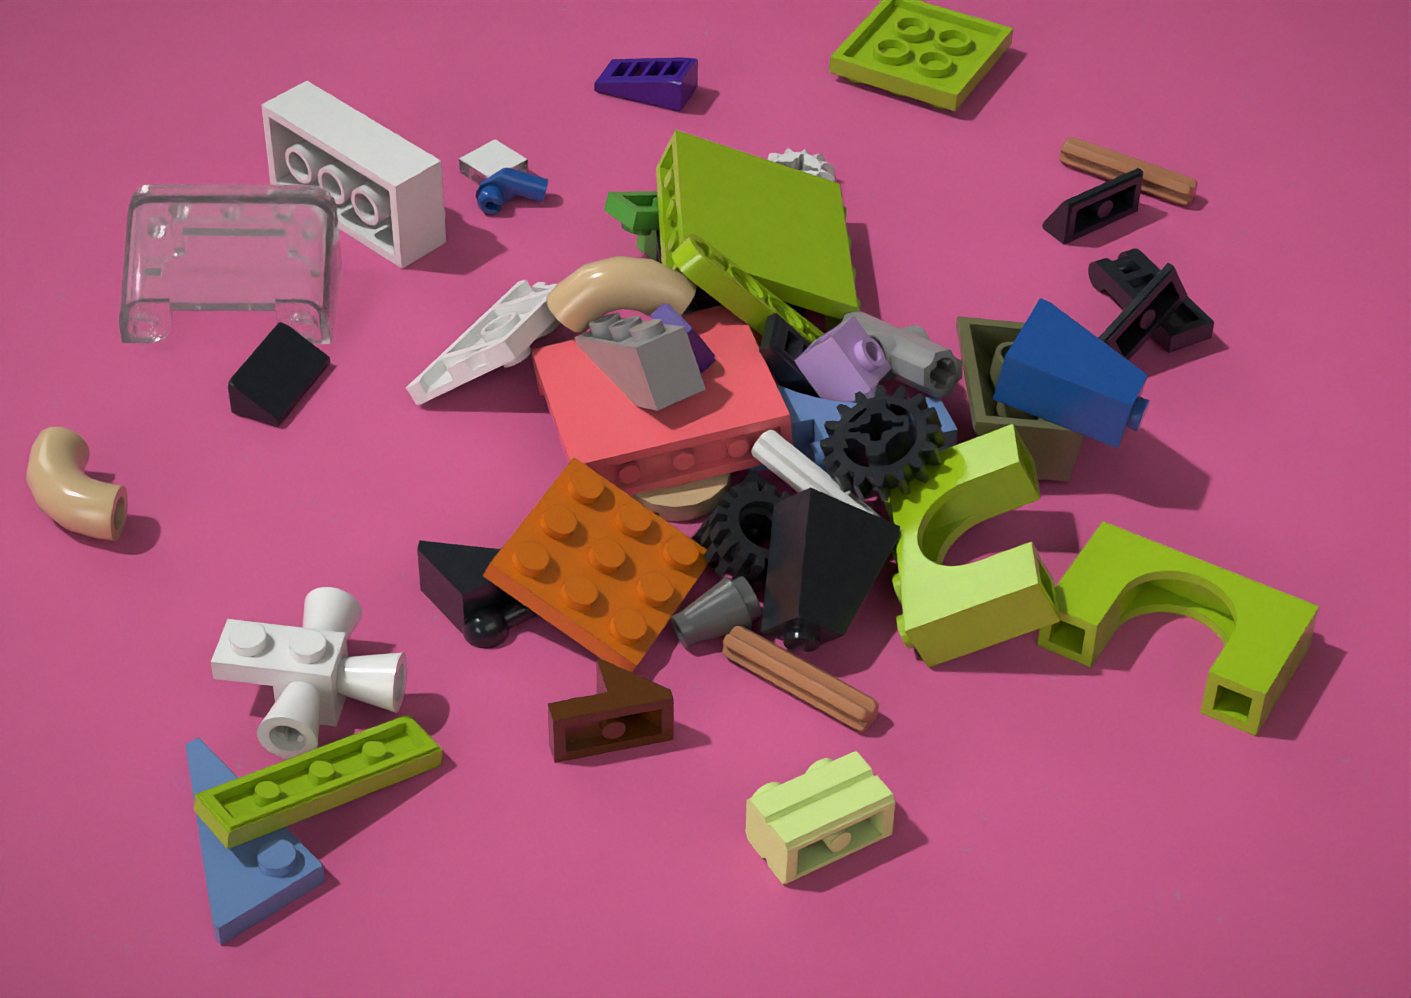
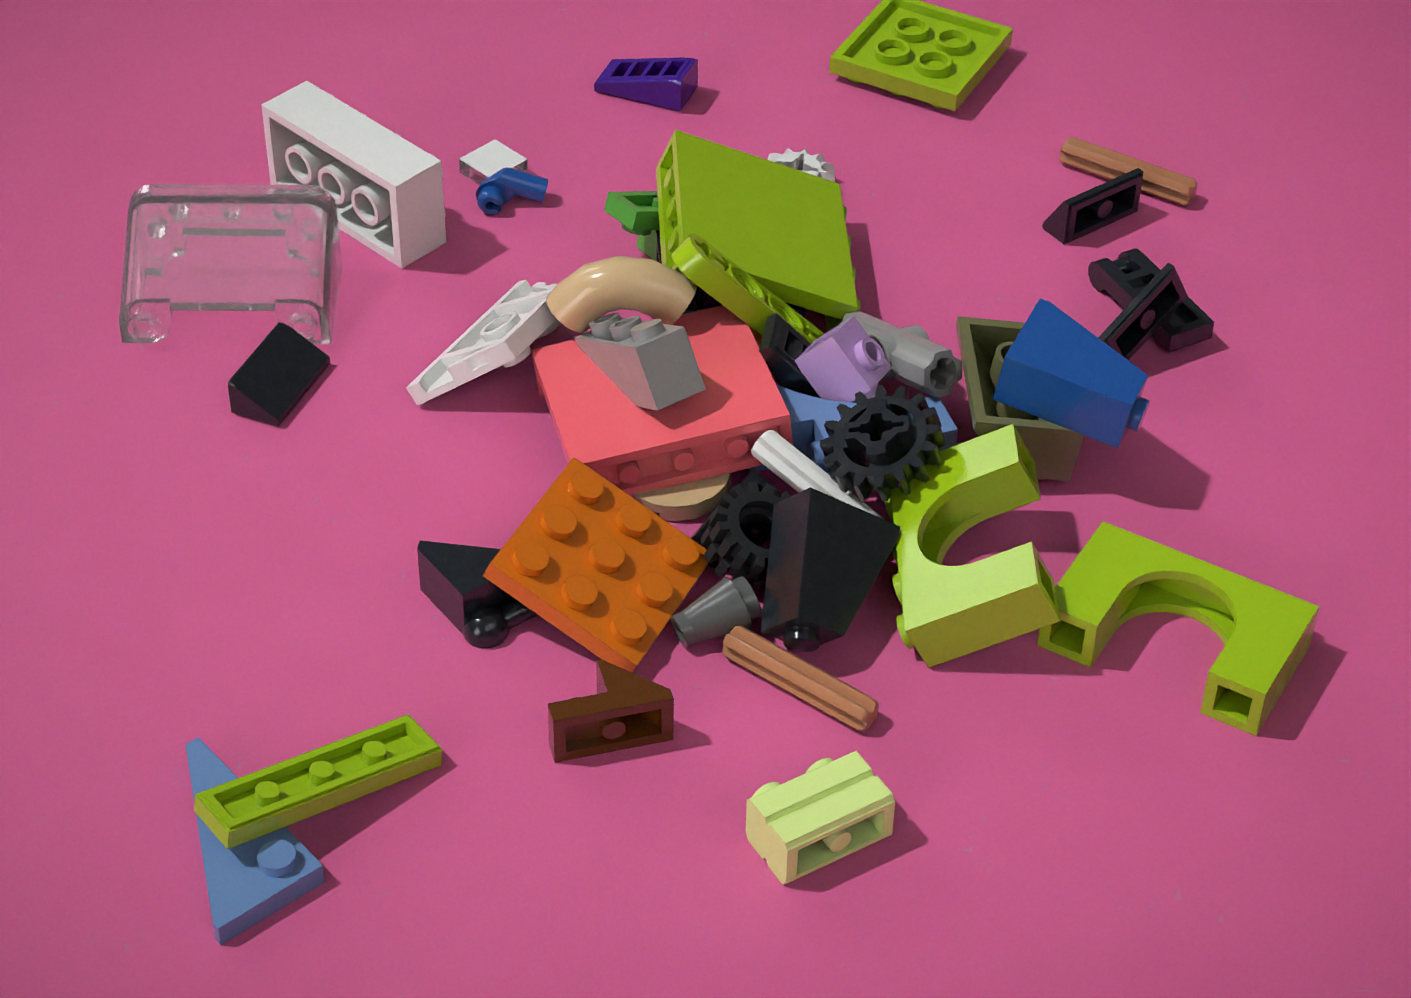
(69, 494): tan cylinder -> none
(308, 670): white brick -> none
(702, 353): dark purple tile -> none

